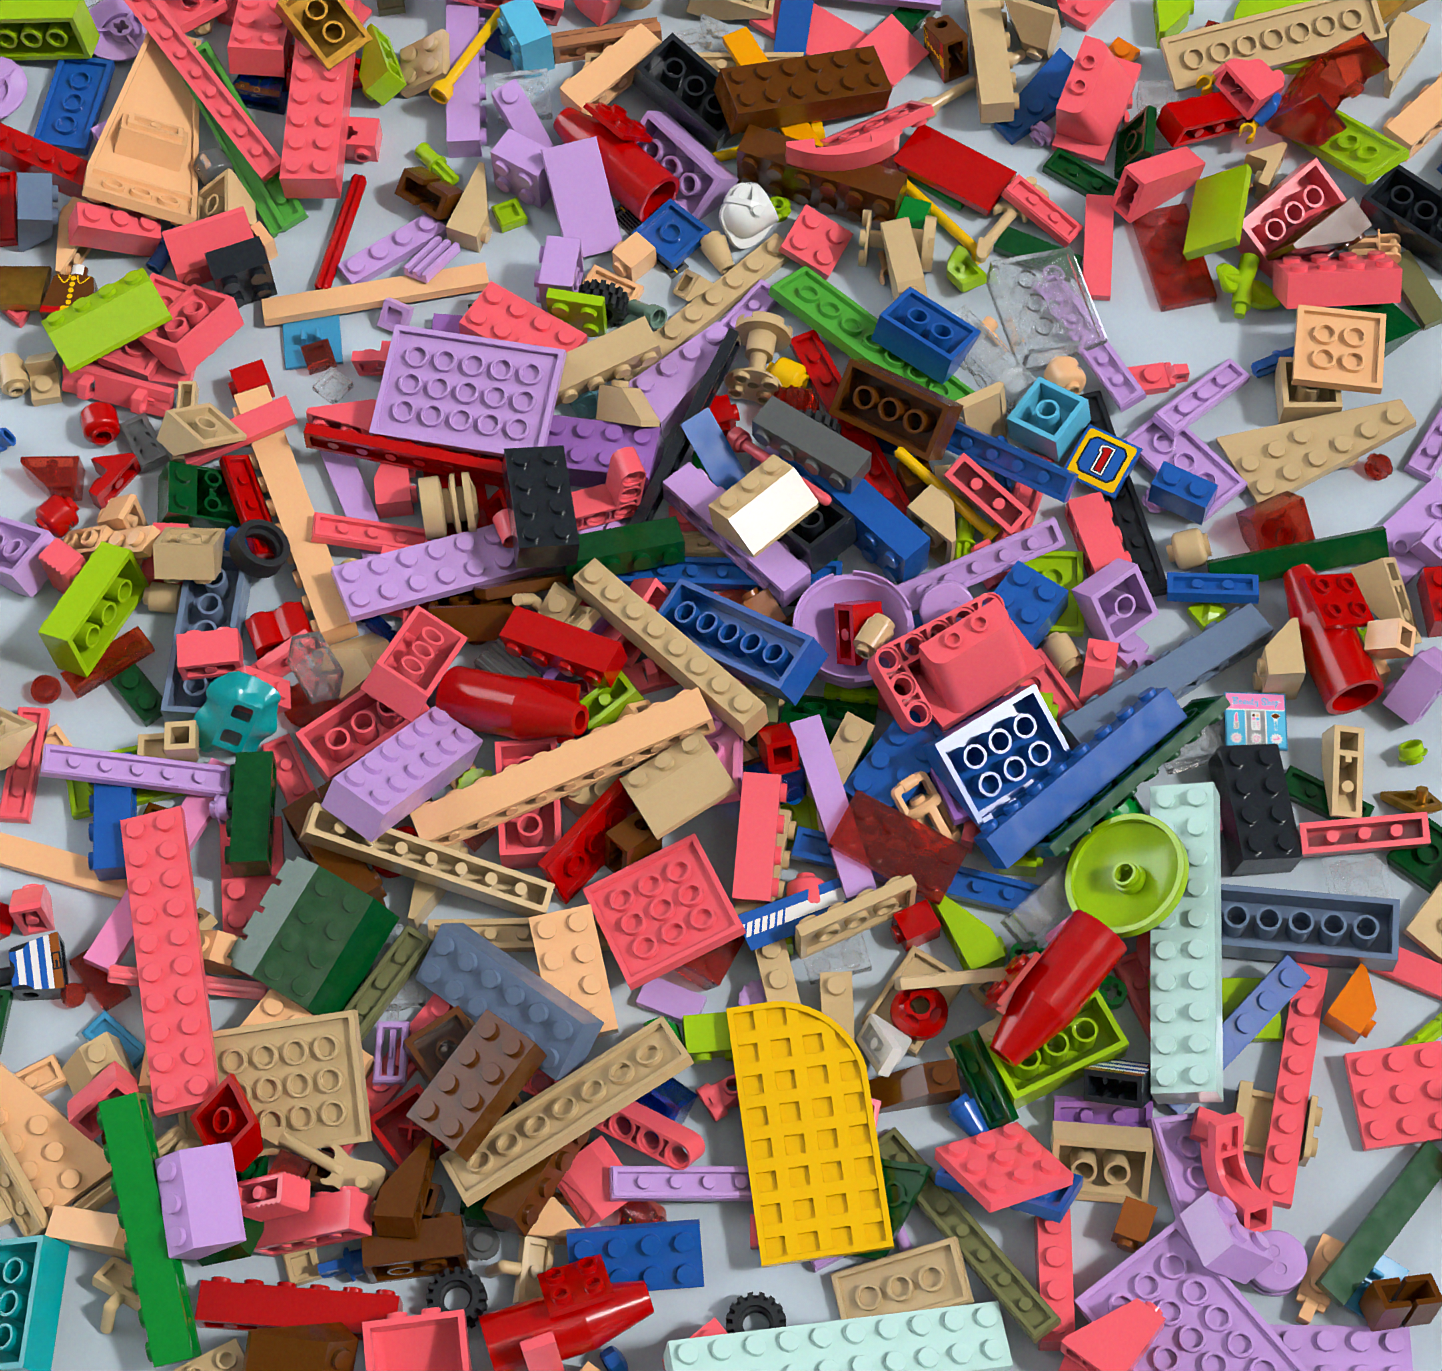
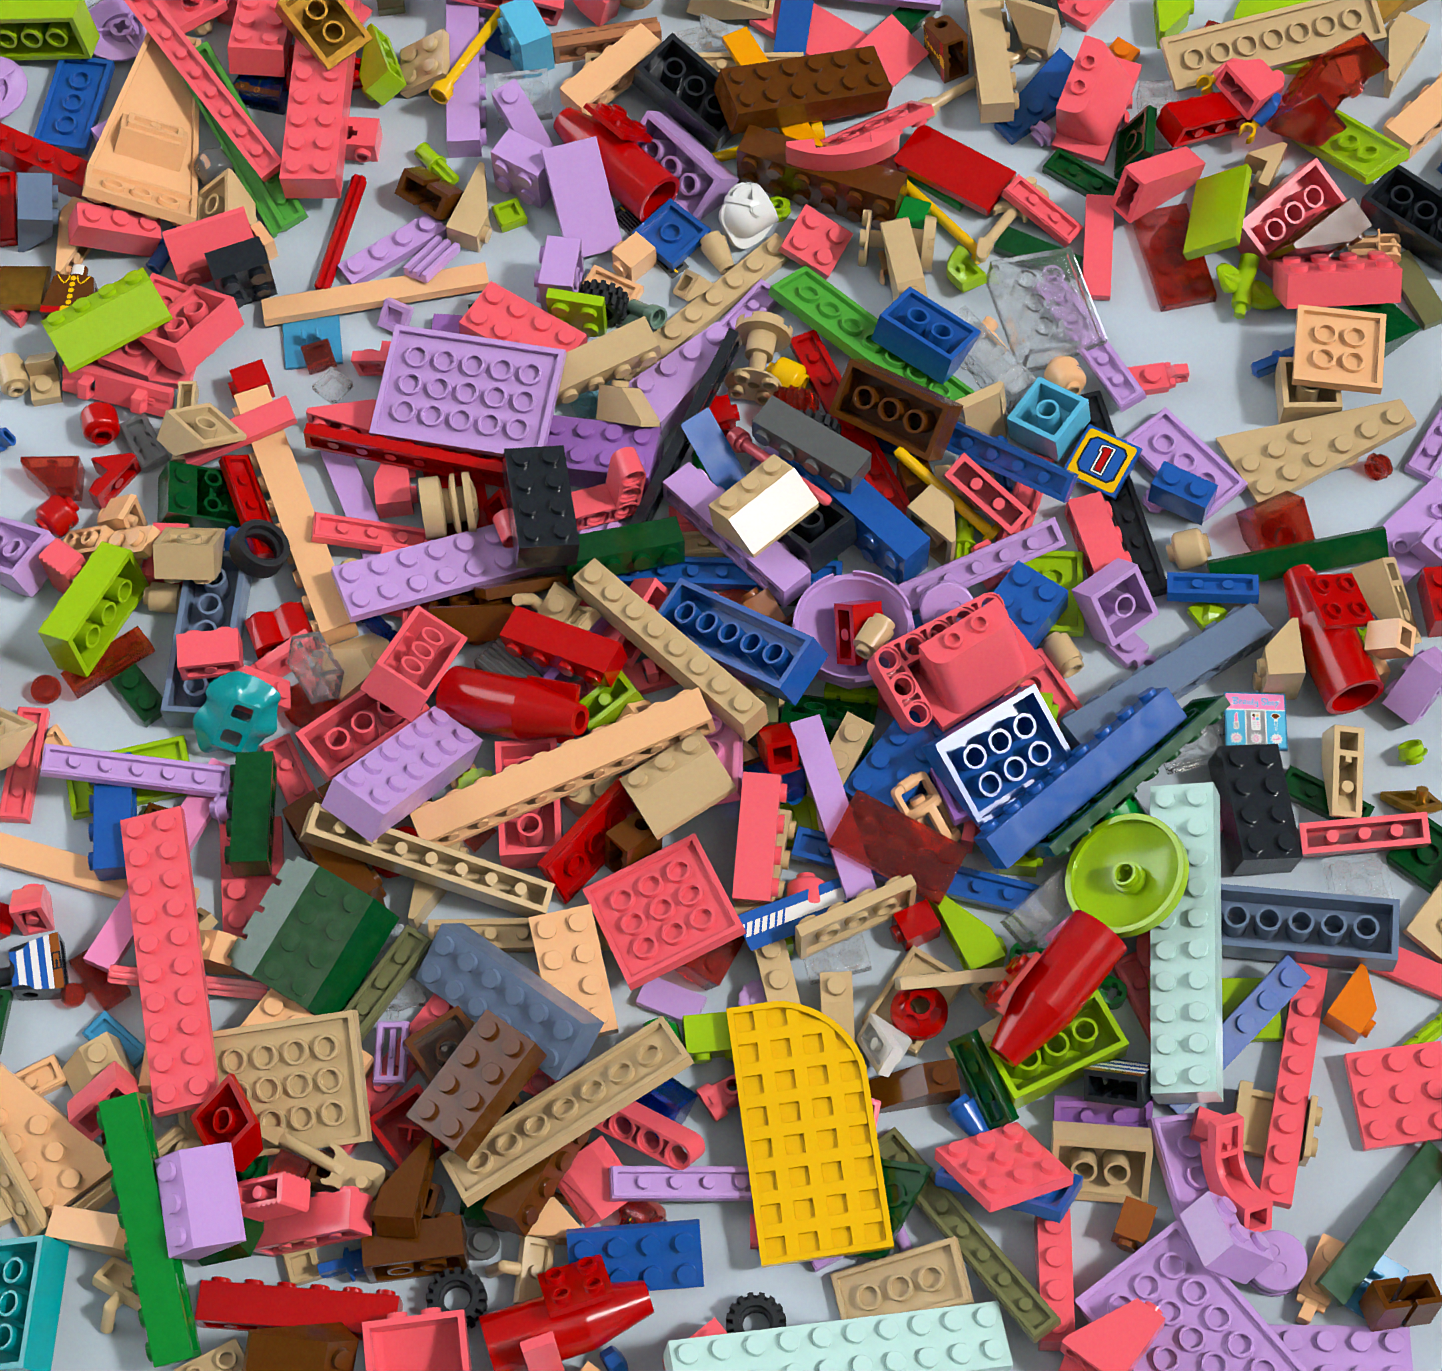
(177, 742): tan brick -> none
(1097, 668): coral slope -> none
(1201, 398): lavender tile -> none

